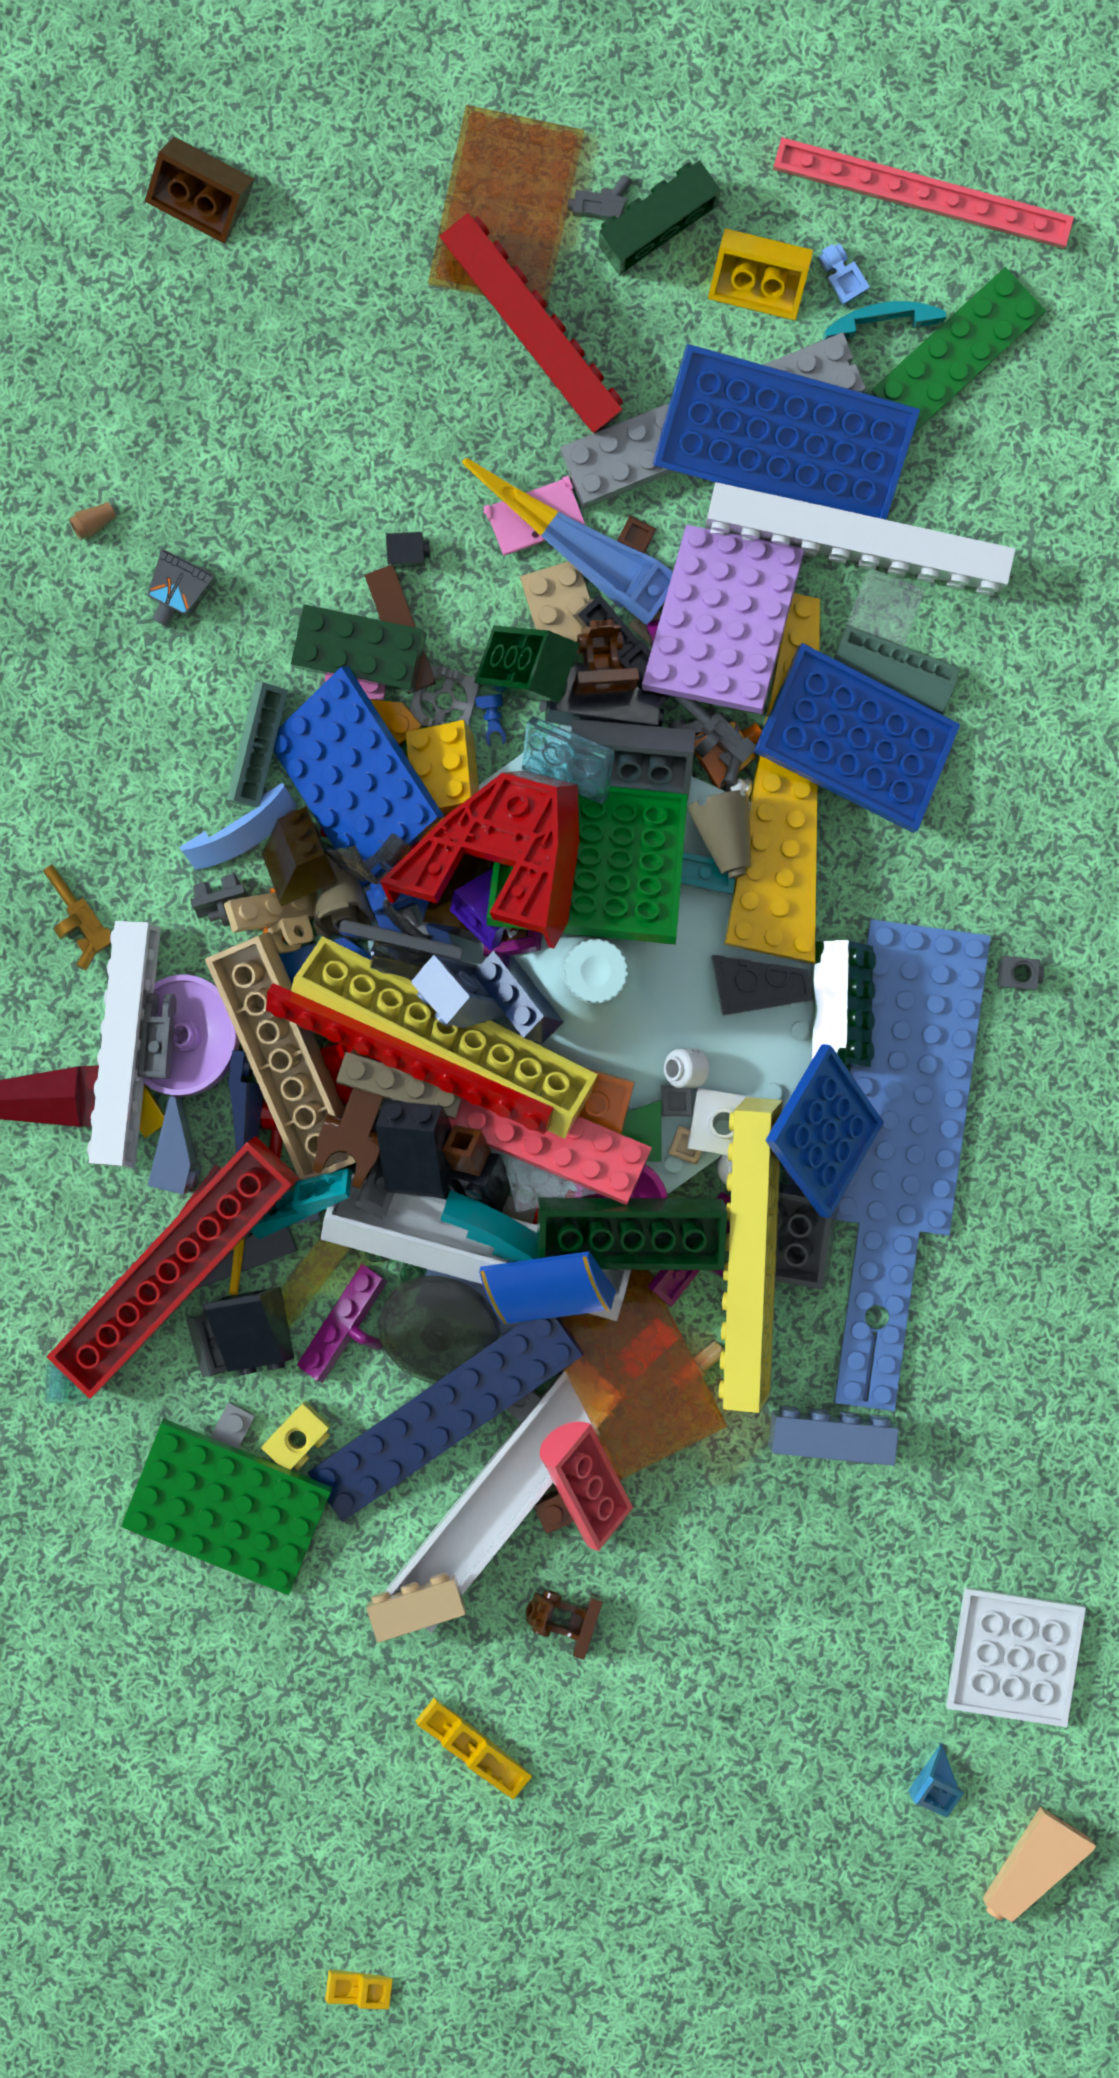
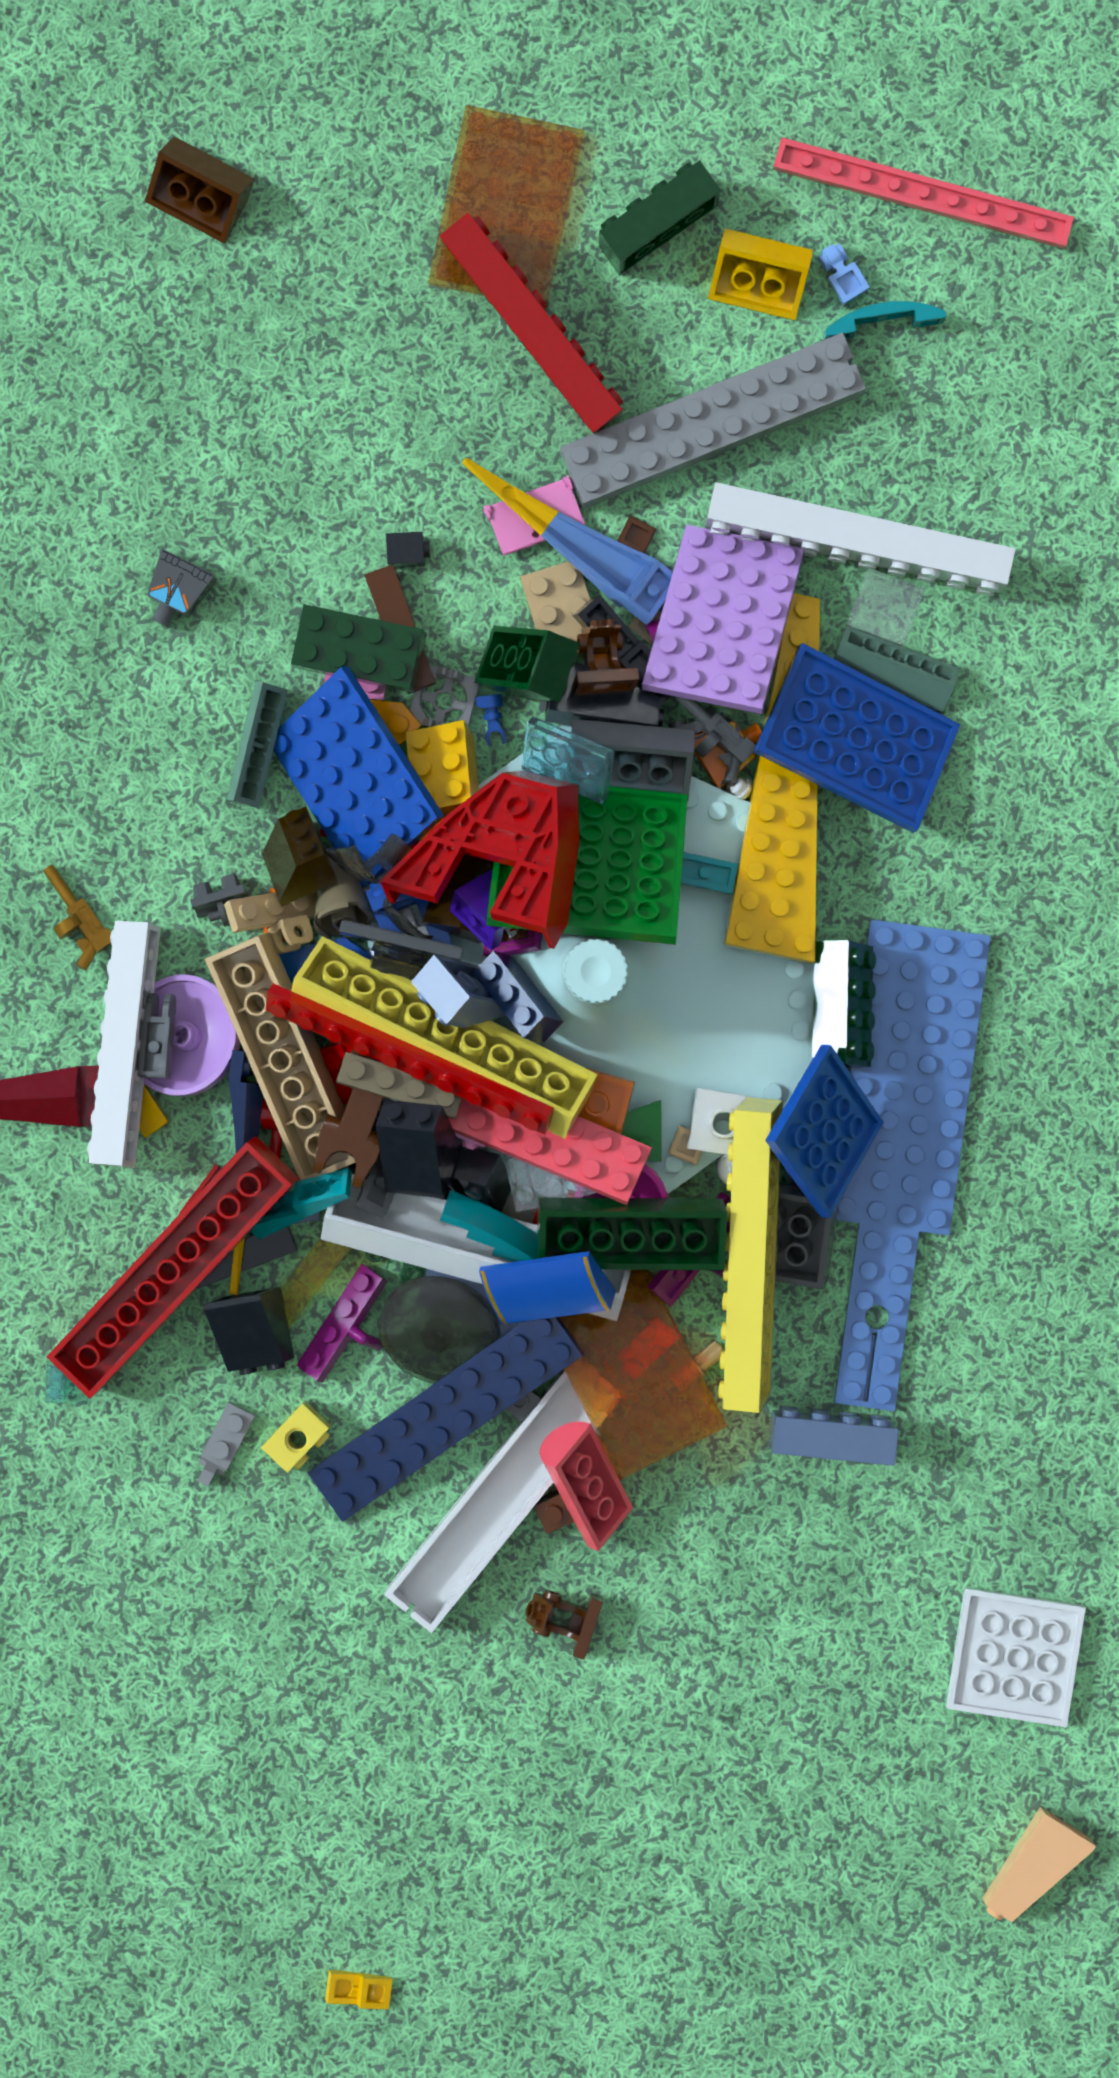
(91, 520): medium nougat cone -> none
(175, 1154): sand blue slope -> none
(205, 1346): dark grey slope -> none
(226, 1506): green plate -> none
(241, 834): light blue slope -> none
(415, 1607): tan brick -> none
(466, 1150): reddish brown brick -> none
(473, 1748): yellow slope -> none
(602, 204): dark grey piece -> none
(676, 1101): dark grey tile -> none
(686, 1068): white head -> none
(725, 830): dark tan cone -> none
(757, 986): black wing -> none
(784, 434): blue plate -> none
(936, 1785): dark azure slope -> none
(962, 347): green plate -> none
(1006, 973): dark grey brick -> none

